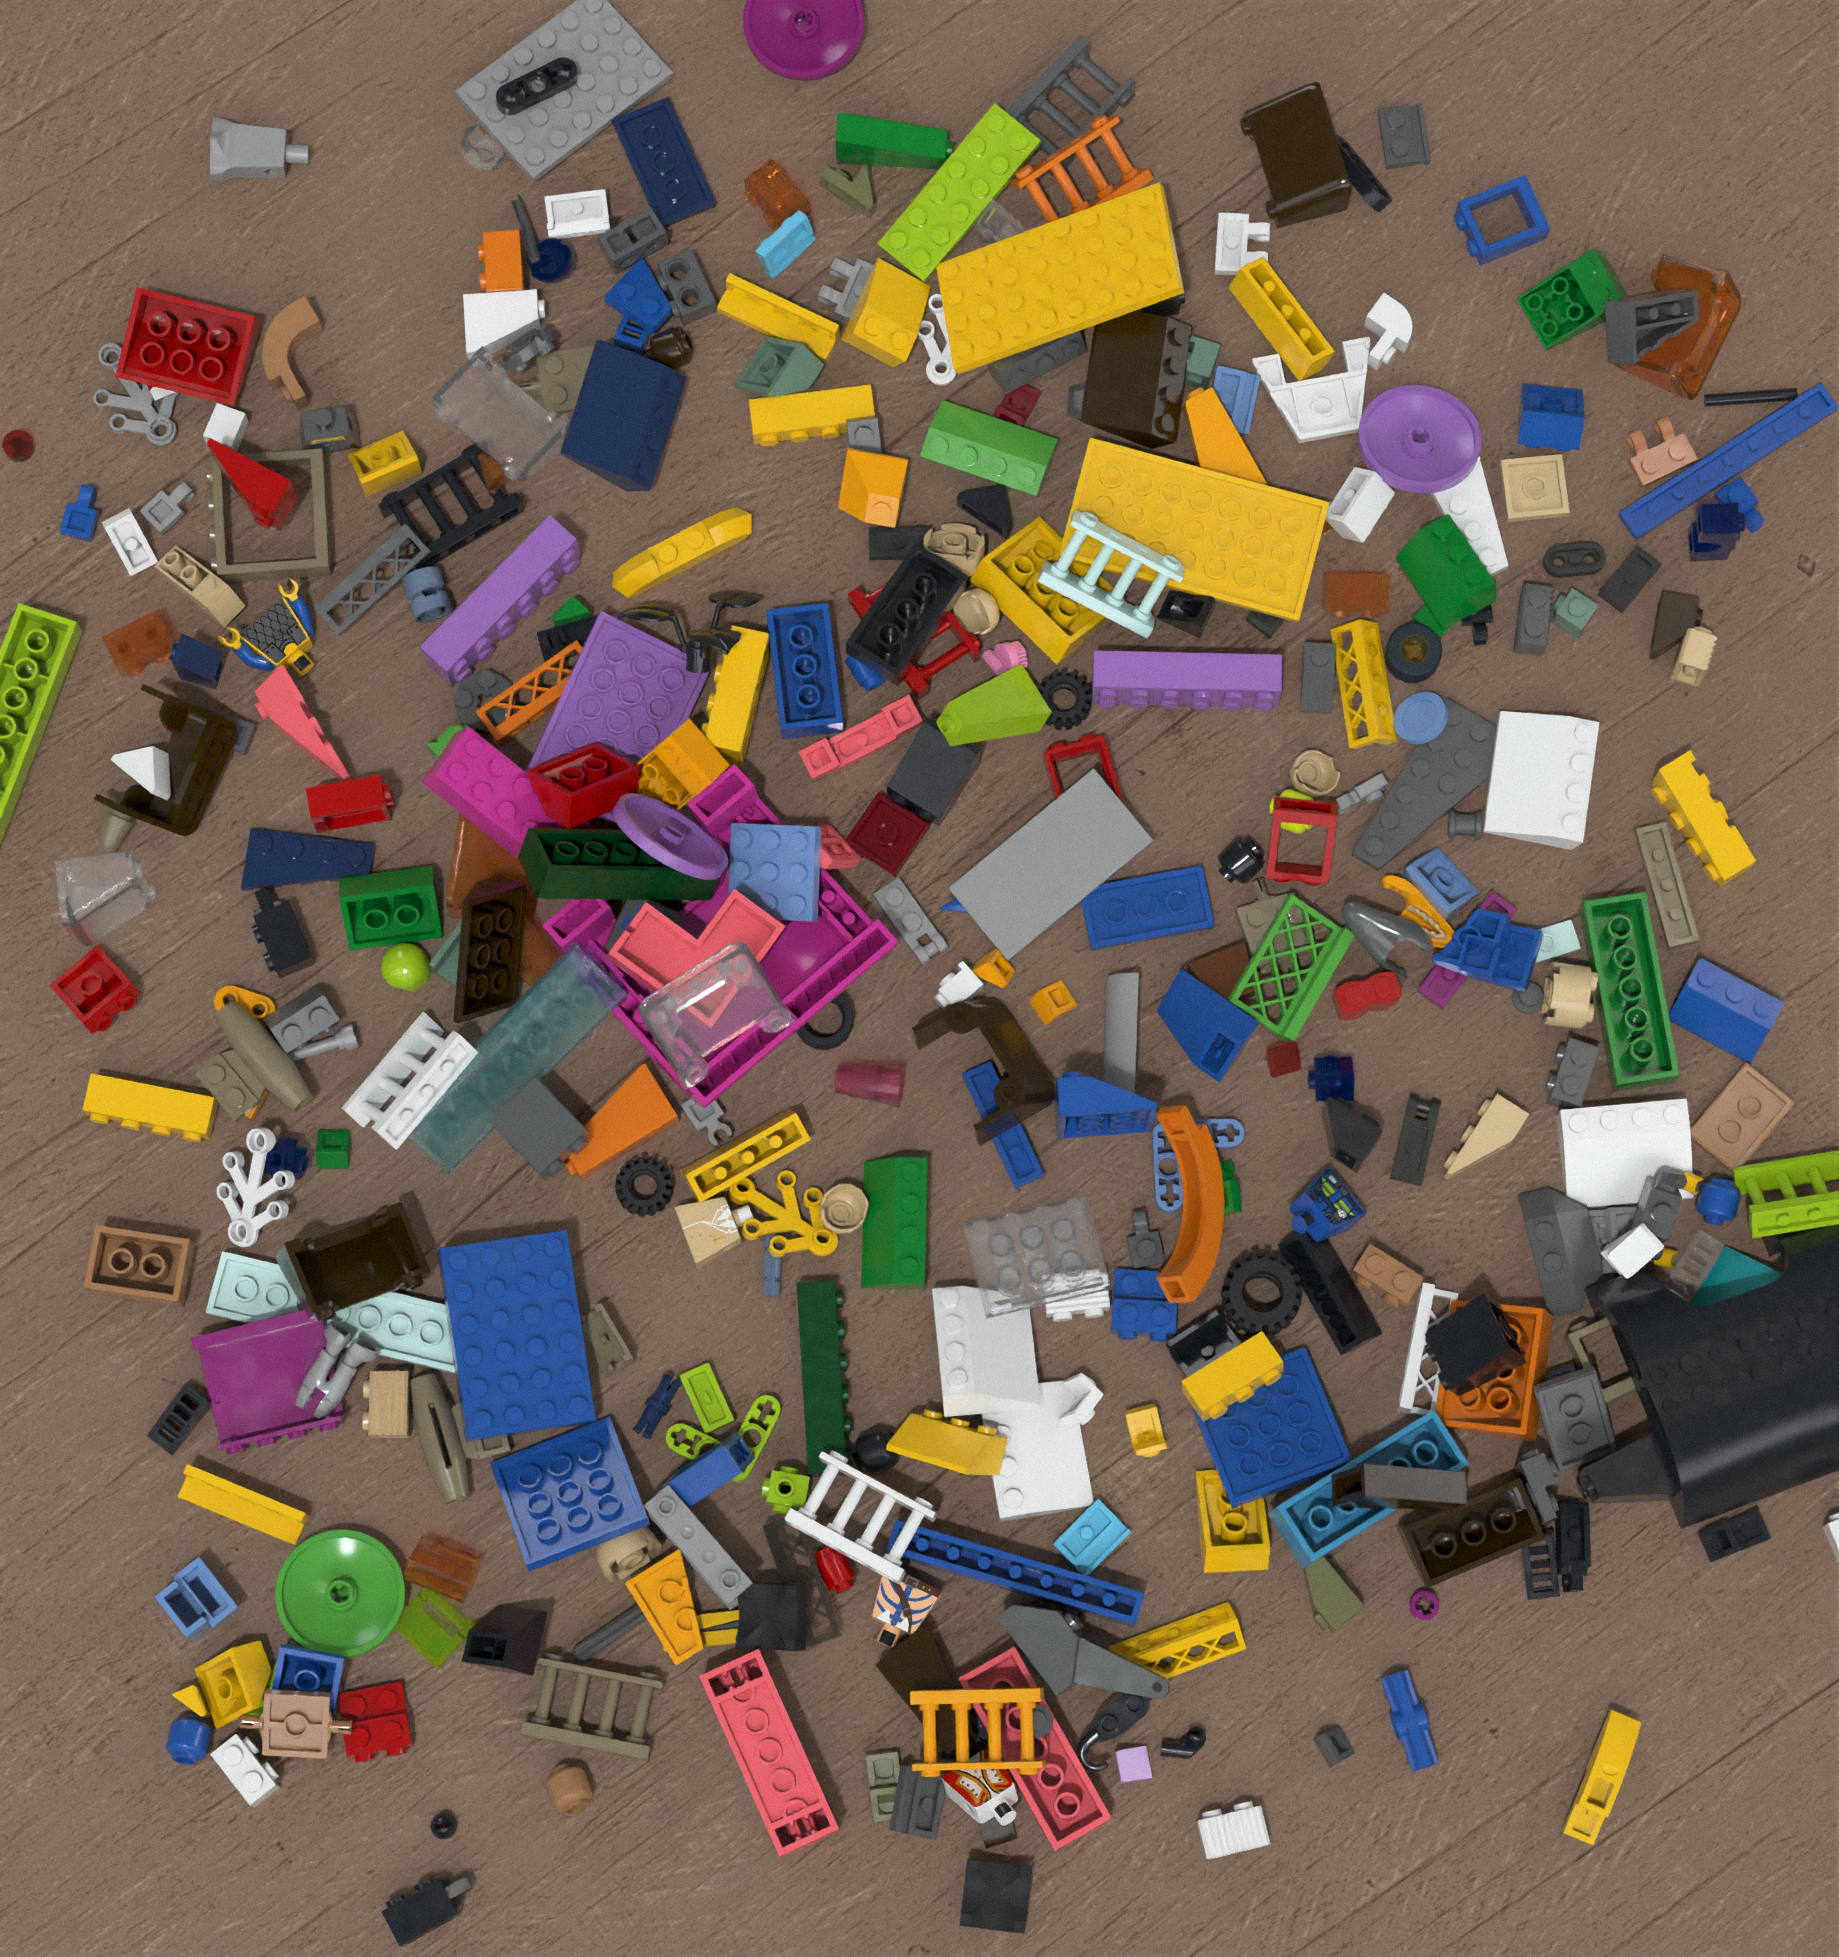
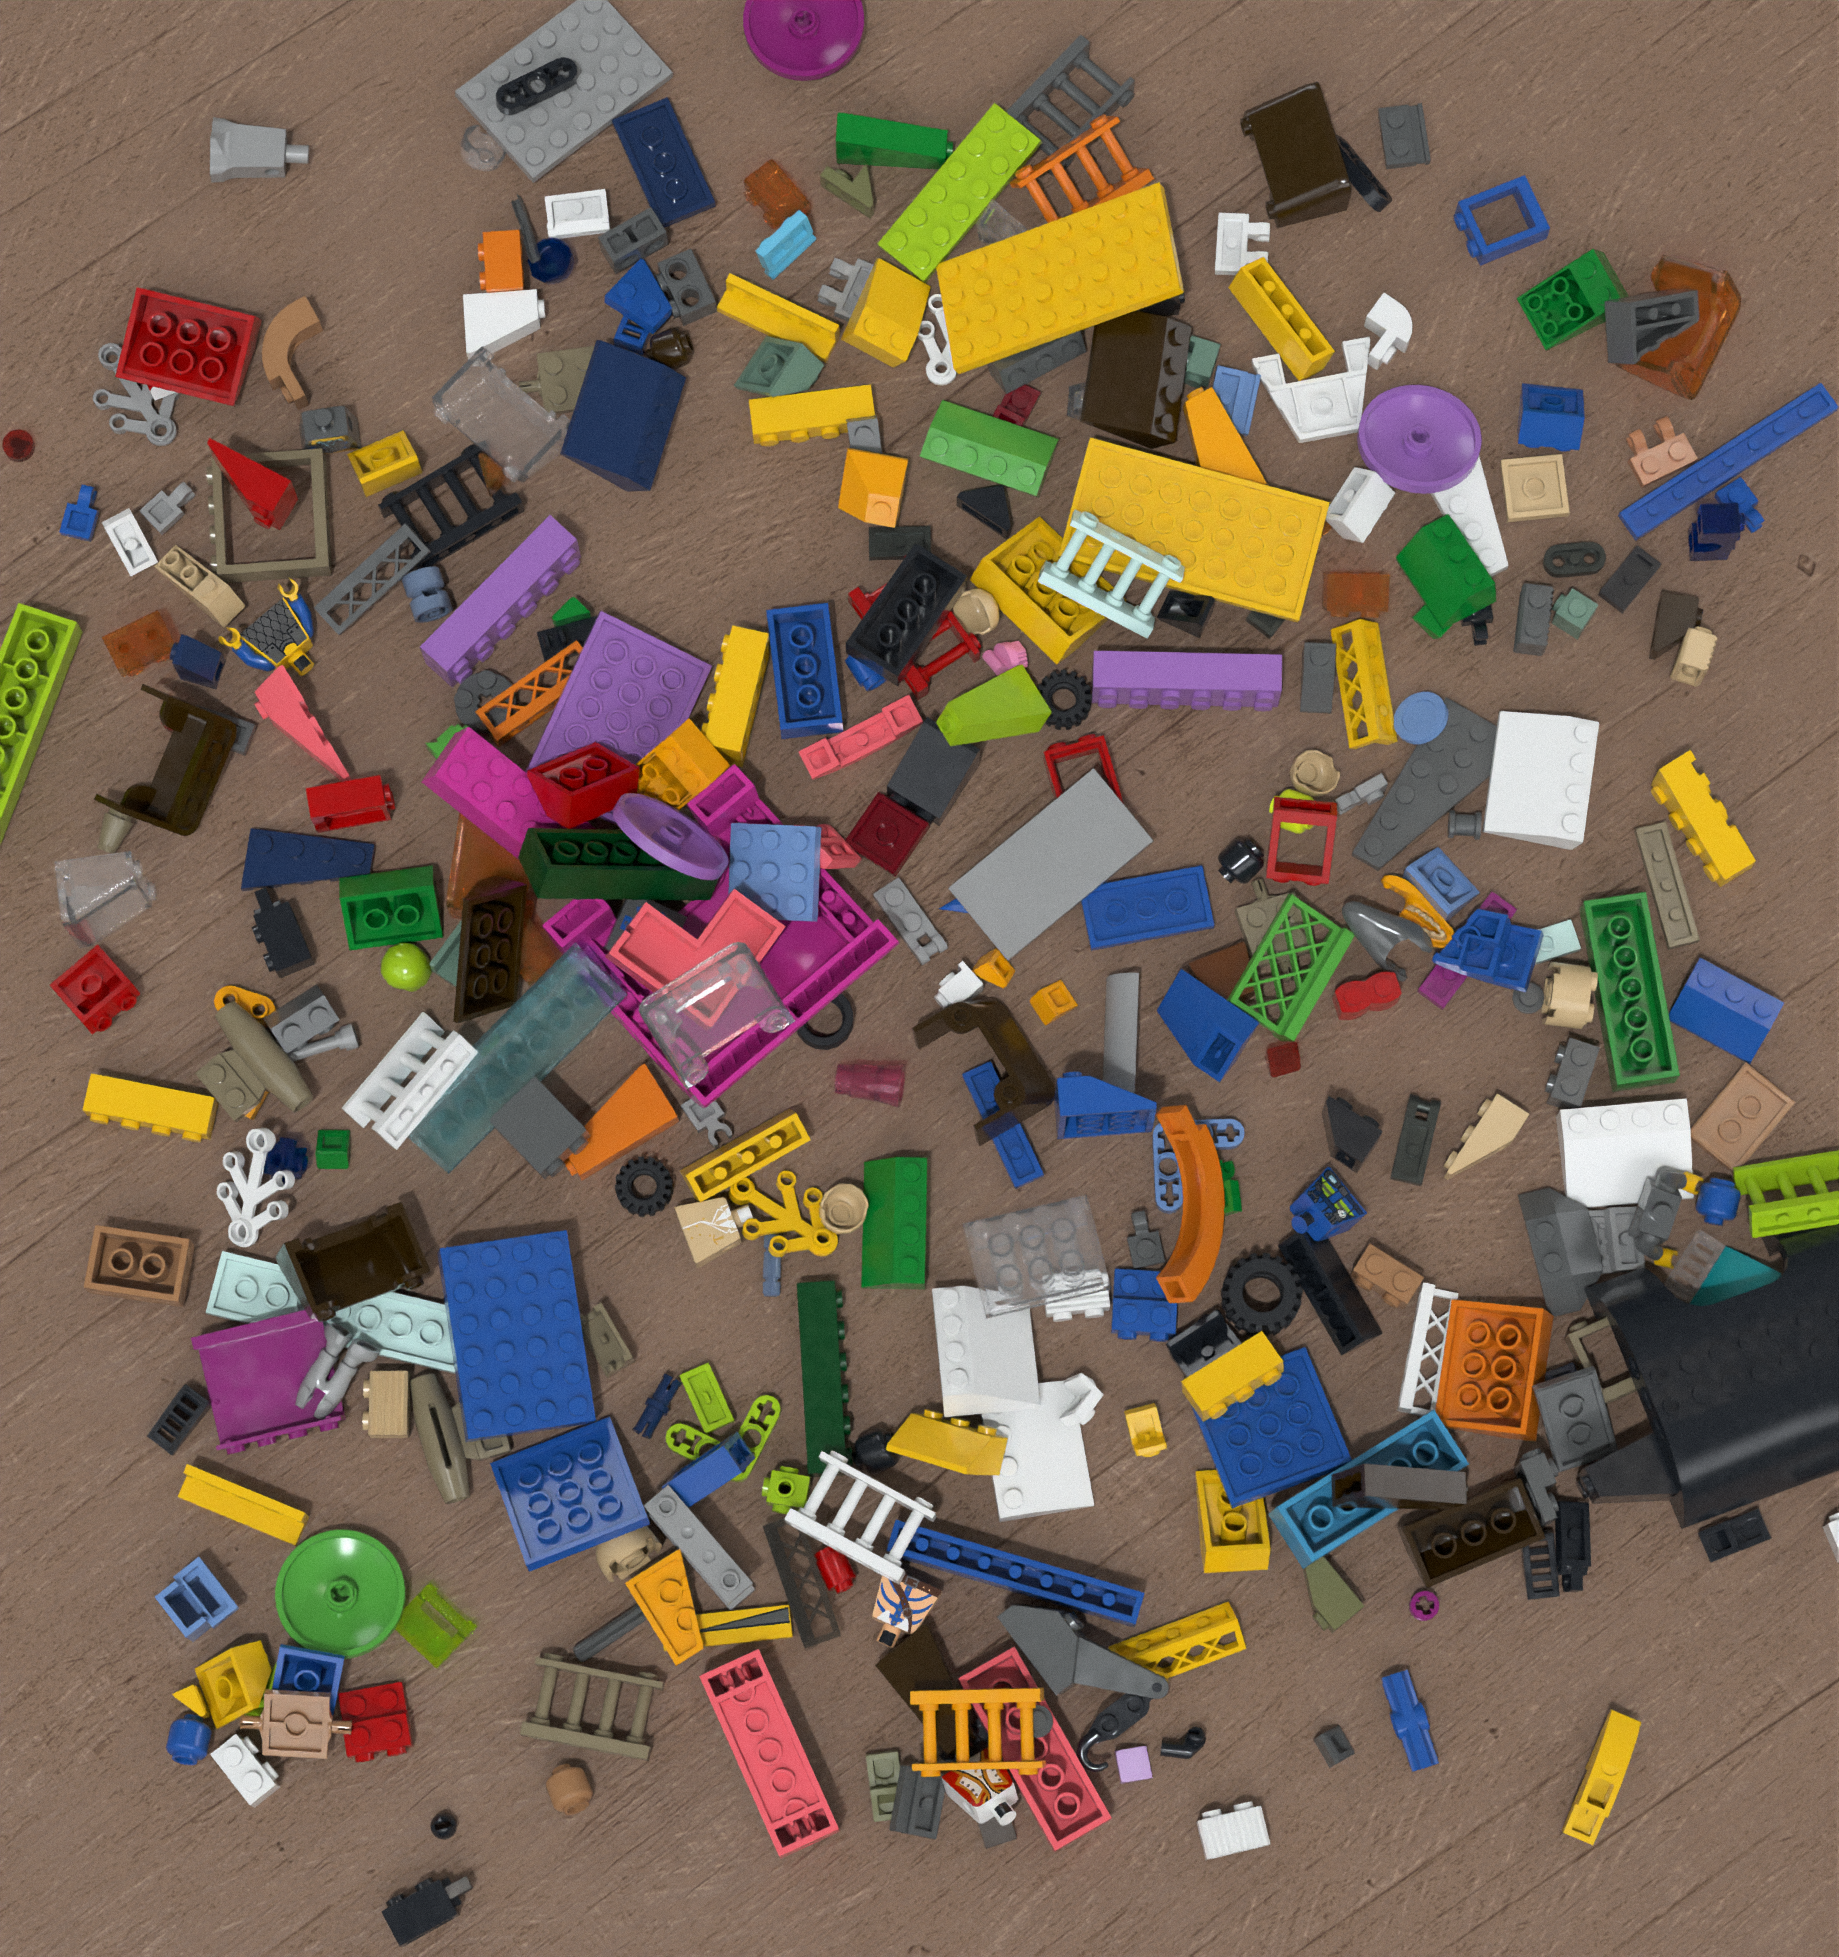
(148, 767): white slope -> none
(226, 426): white brick -> none
(442, 1569): clear orange brick -> none
(506, 1640): black slope -> none
(525, 348): dark grey plate -> none
(682, 551): yellow brick -> none
(701, 640): black plant -> none
(772, 1617): black brick -> none
(957, 546): tan cylinder -> none
(995, 1896): black brick -> none
(1091, 1538): medium azure plate -> none
(1332, 1078): clear blue brick -> none
(1418, 643): black wheel -> none
(1473, 1346): black slope -> none
(1632, 1250): white slope -> none
(1750, 397): black bar -> none

